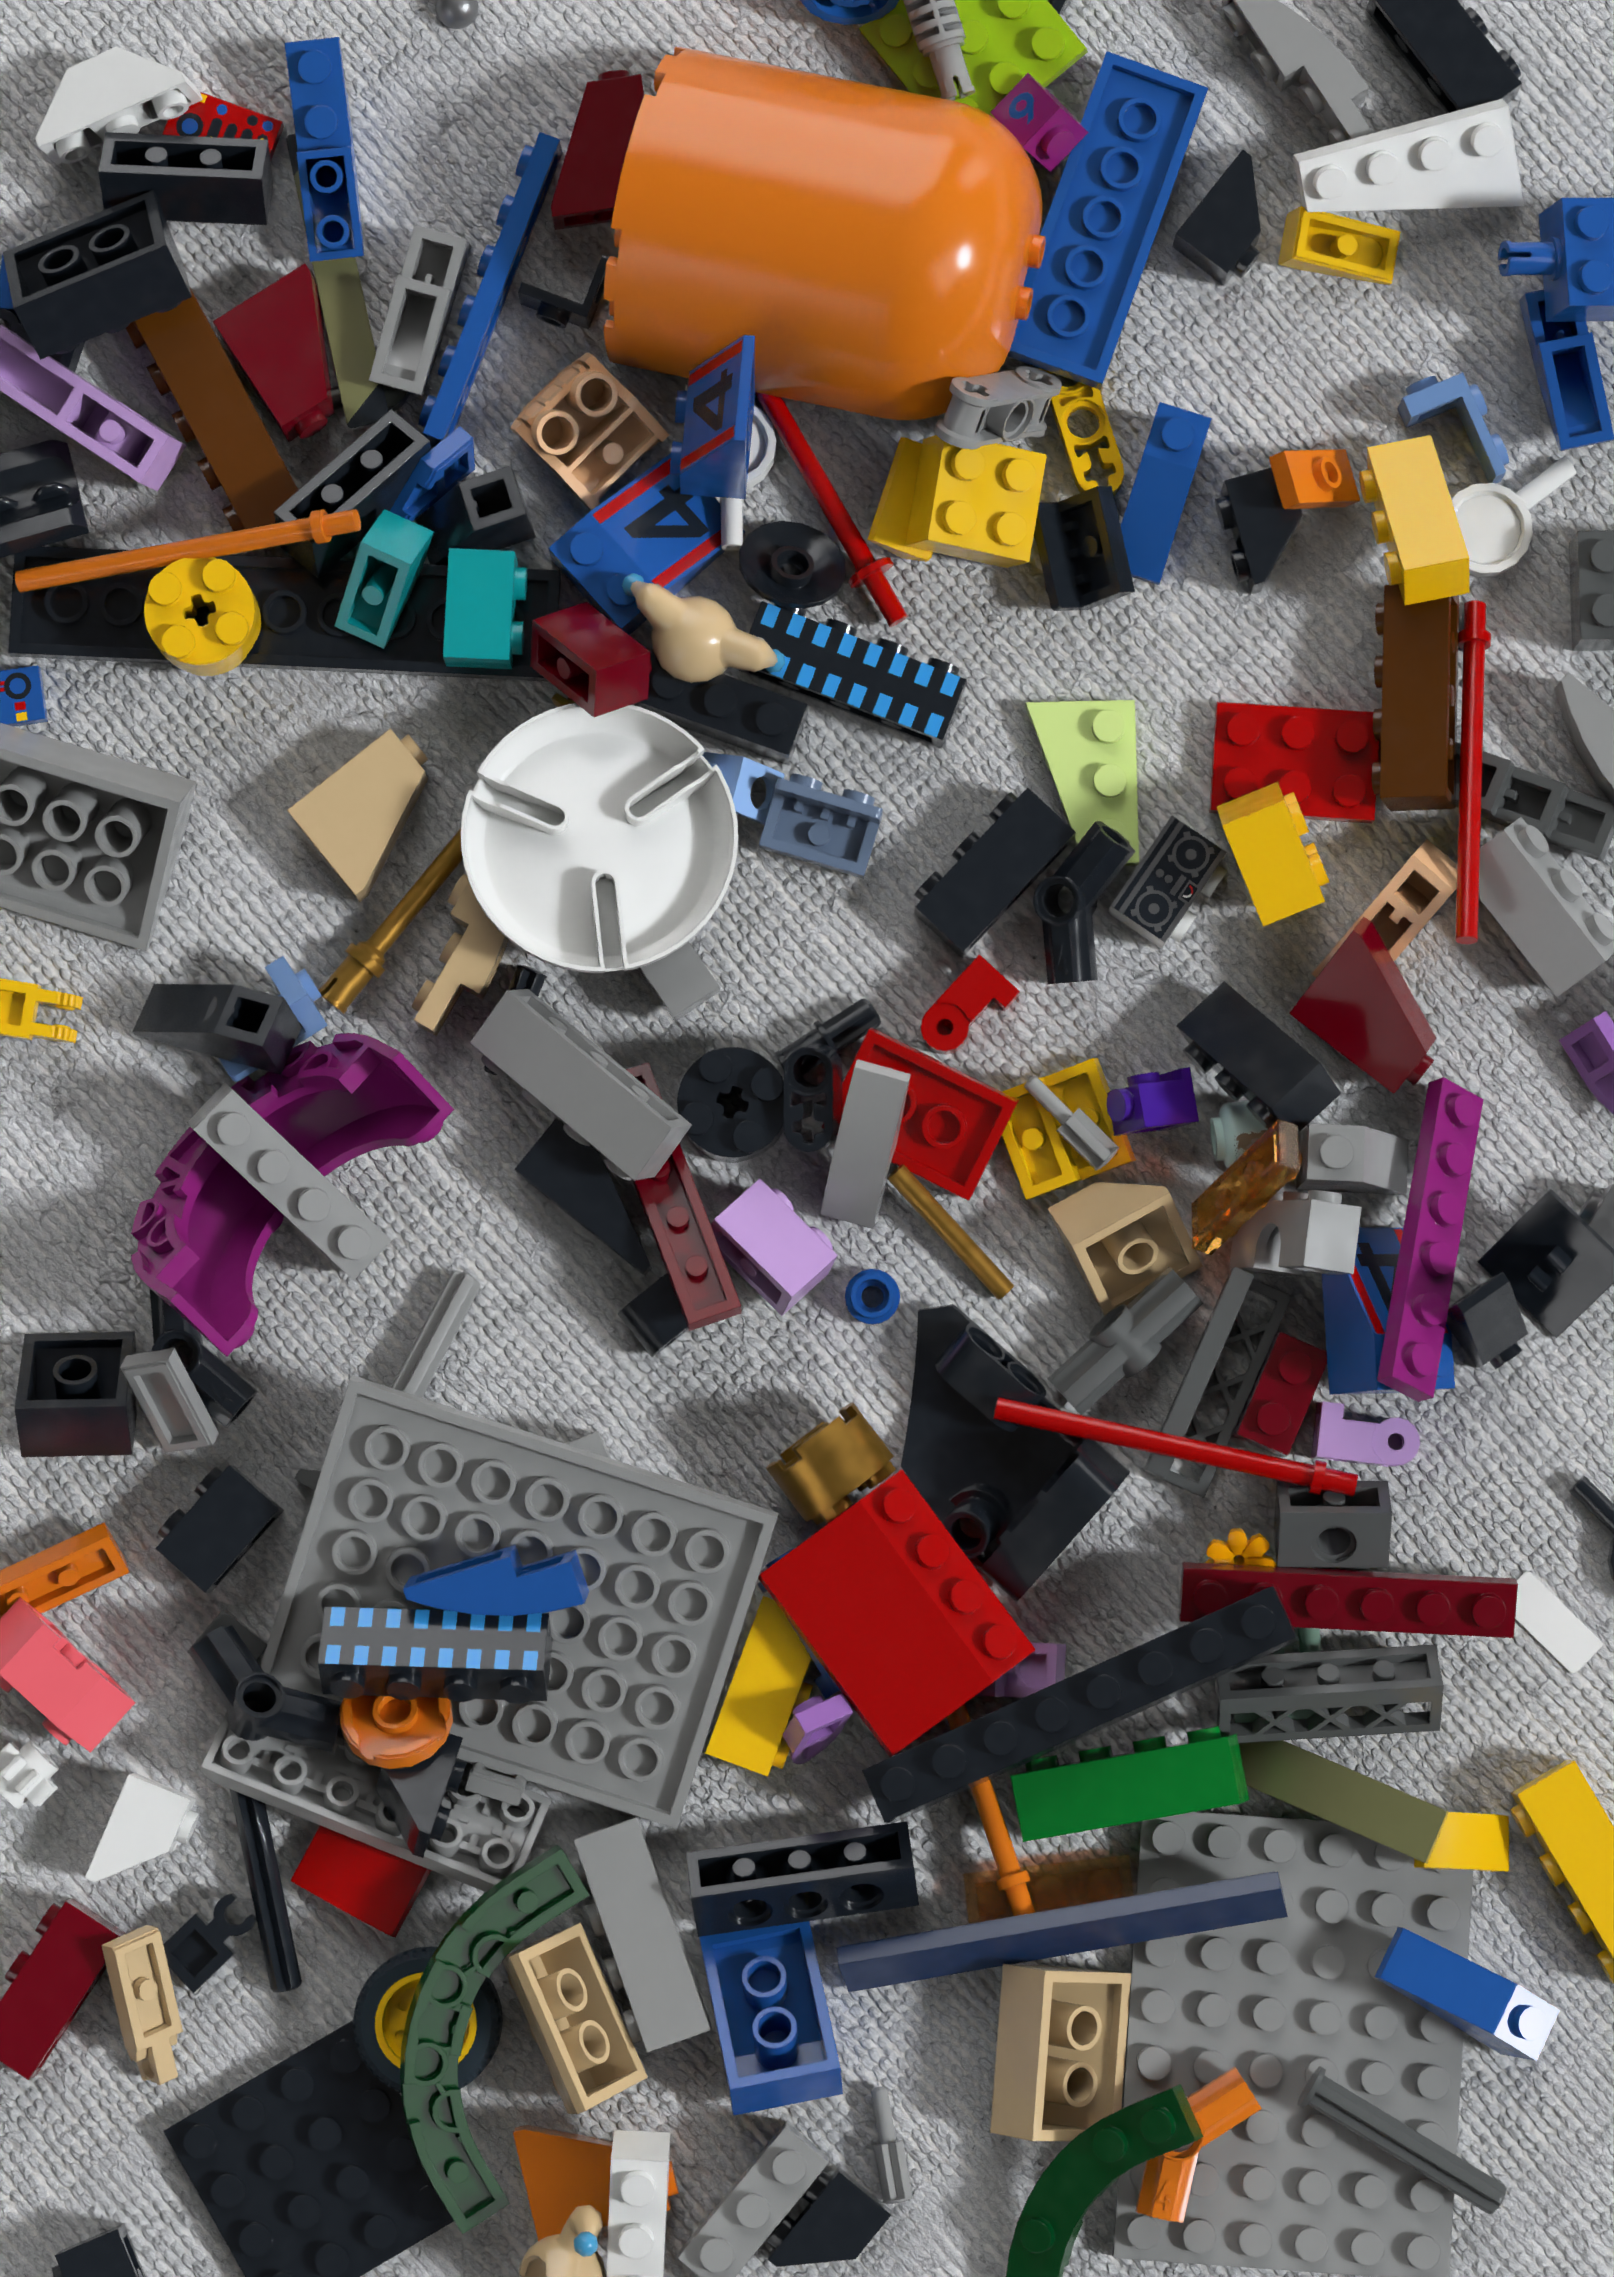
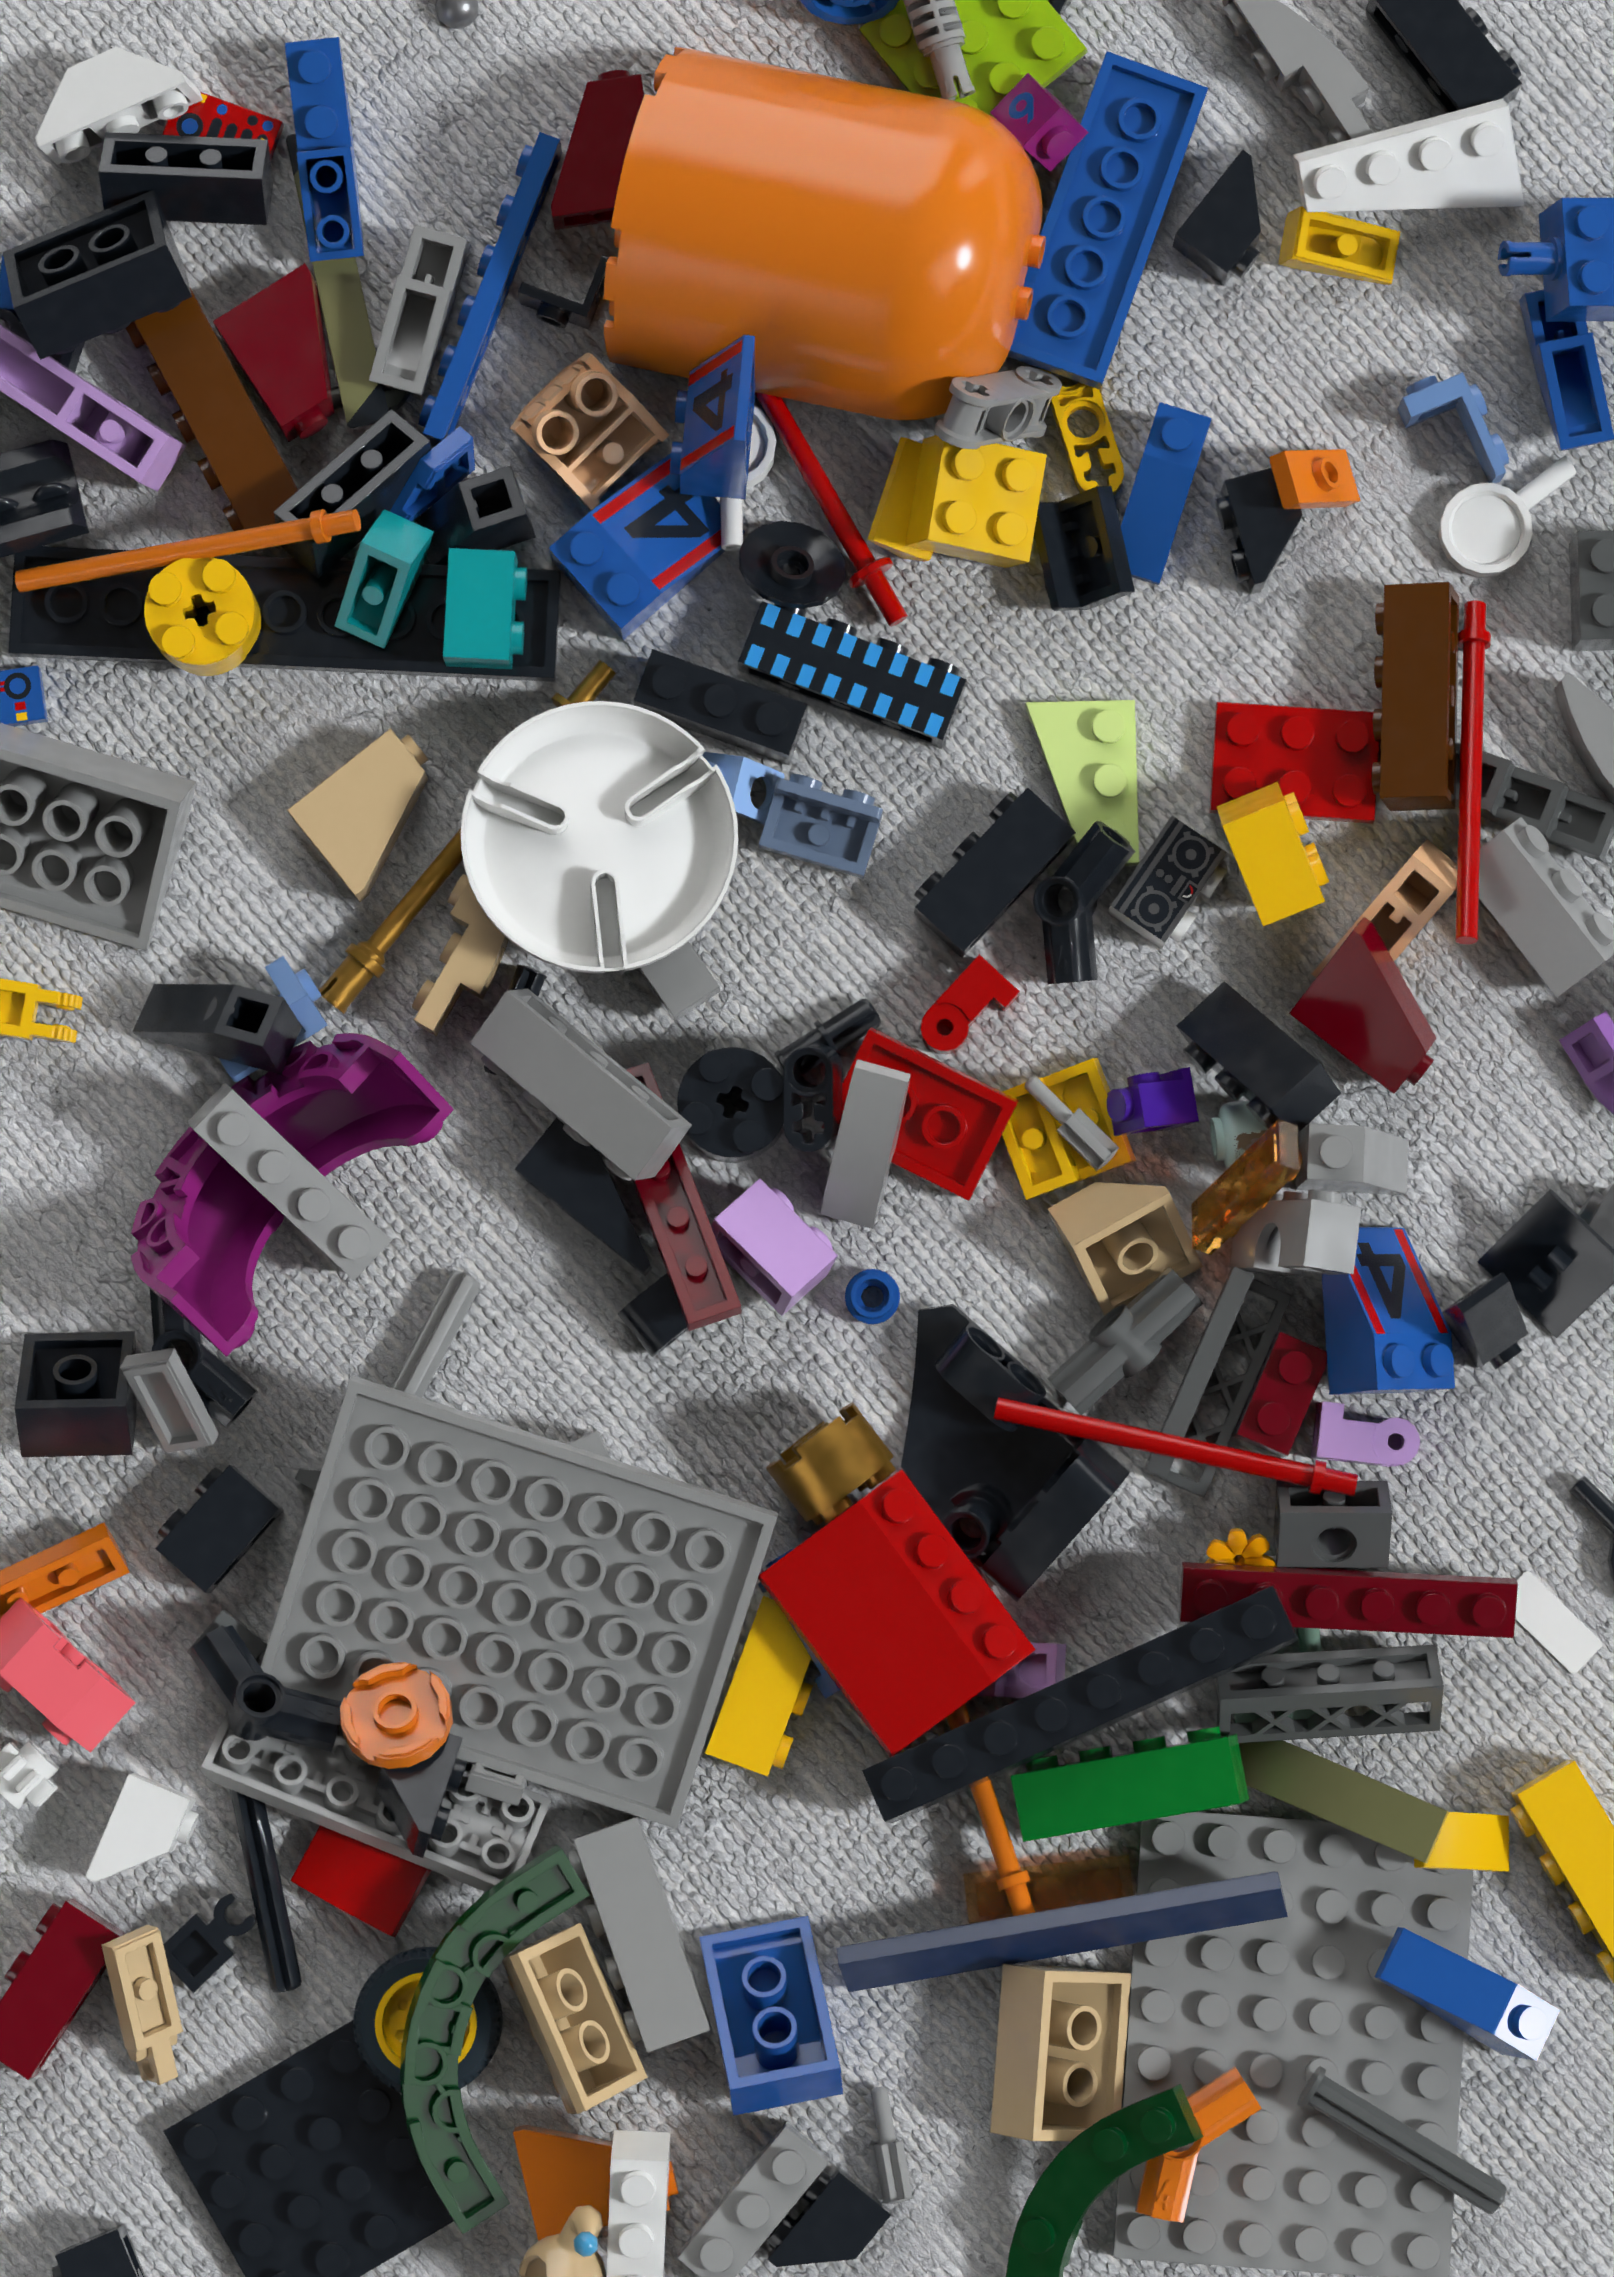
(434, 1654): black brick -> none
(502, 1585): blue slope -> none
(590, 659): dark red brick -> none
(697, 635): tan piece -> none
(802, 1879): black brick -> none
(815, 1726): medium lavender plate -> none
(950, 1231): pearl gold bar -> none
(1415, 520): yellow brick -> none
(1430, 1240): magenta plate -> none

